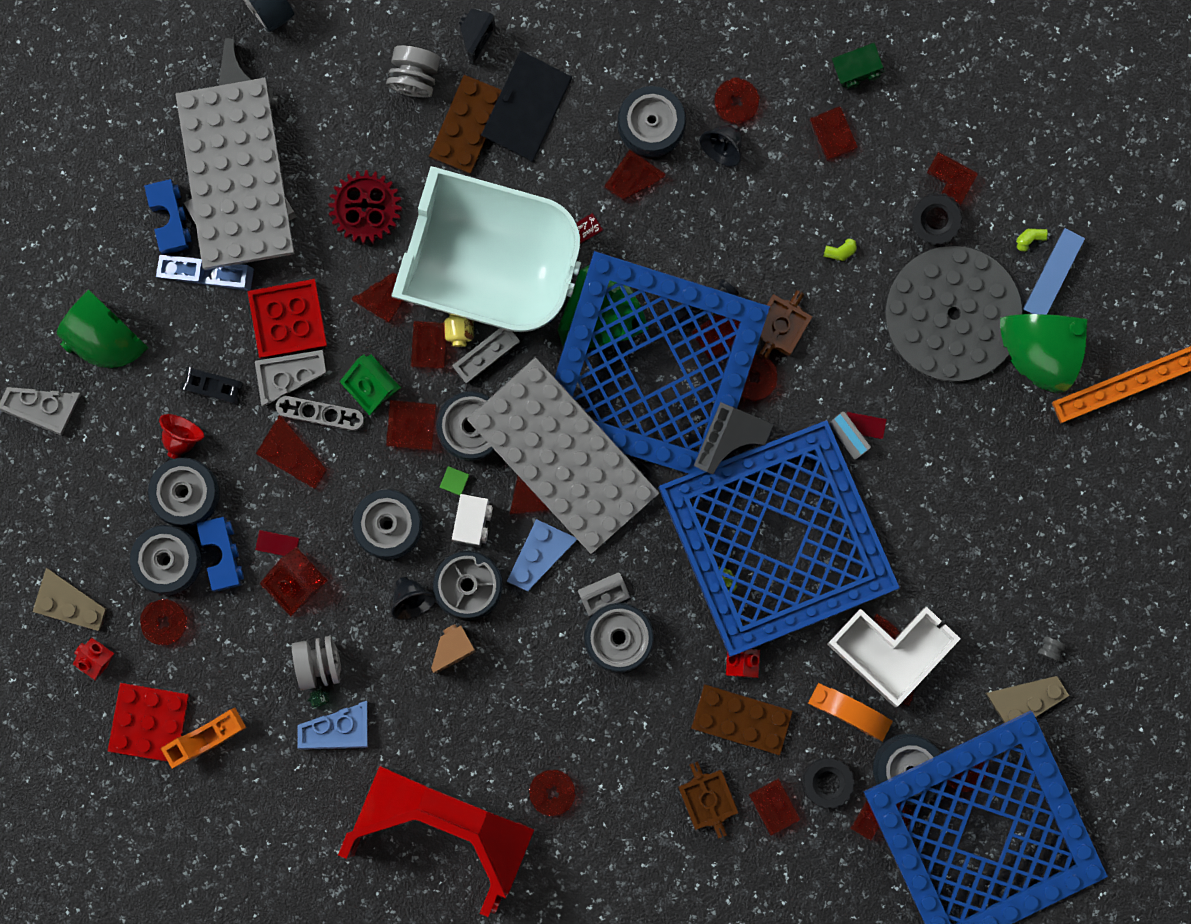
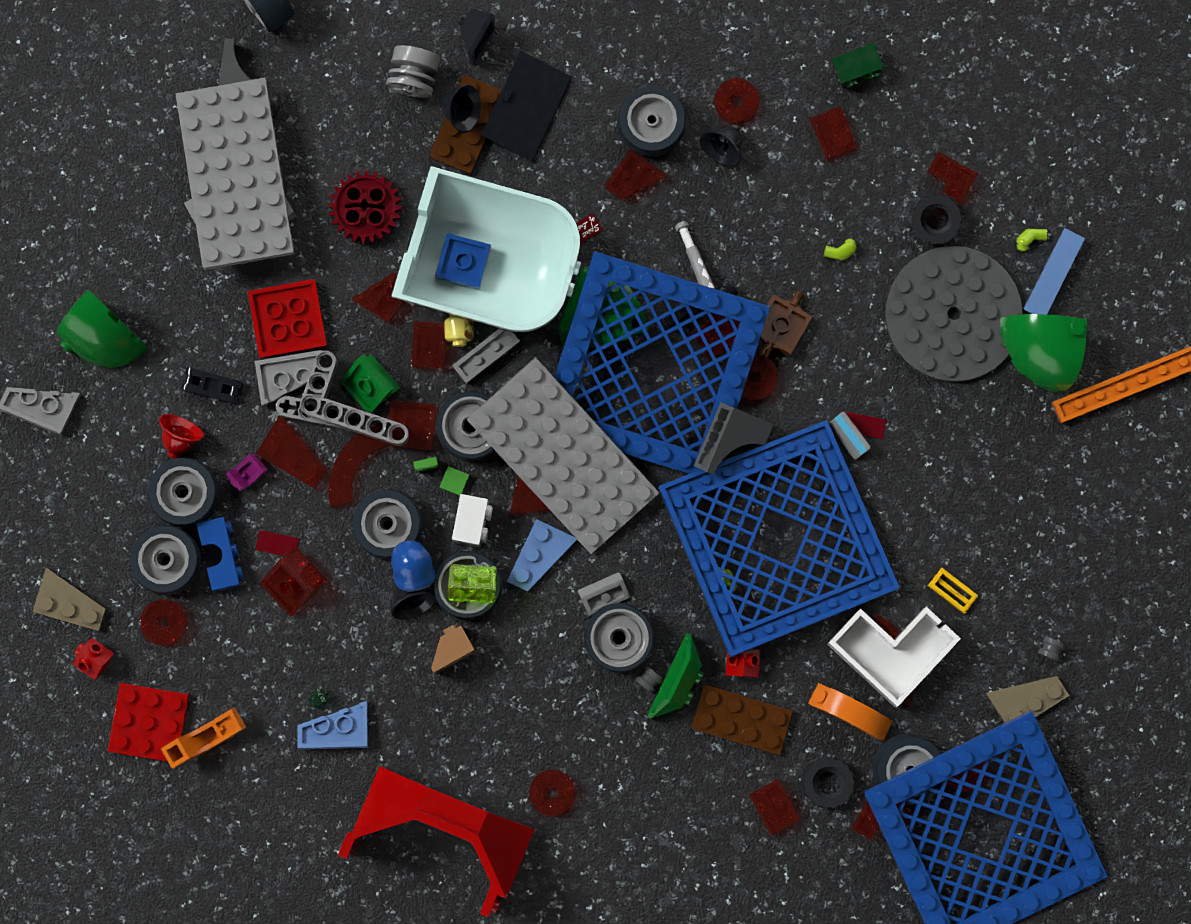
(173, 235): blue arch -> none
(191, 271): medium blue slope -> none
(246, 472): none -> magenta bracket
(316, 663): light grey wheel -> none
(345, 411): none -> light grey beam
(347, 463): none -> clear red tile
(412, 566): none -> blue piece
(426, 464): none -> bright green tile
(462, 107): none -> black hat
(463, 261): none -> blue plate
(472, 583): none -> clear neon green bracket
(649, 679): none -> dark grey wheel
(679, 680): none -> green wedge
(694, 256): none -> light grey piece
(708, 799): reddish brown plate -> none
(931, 585): none -> yellow tile

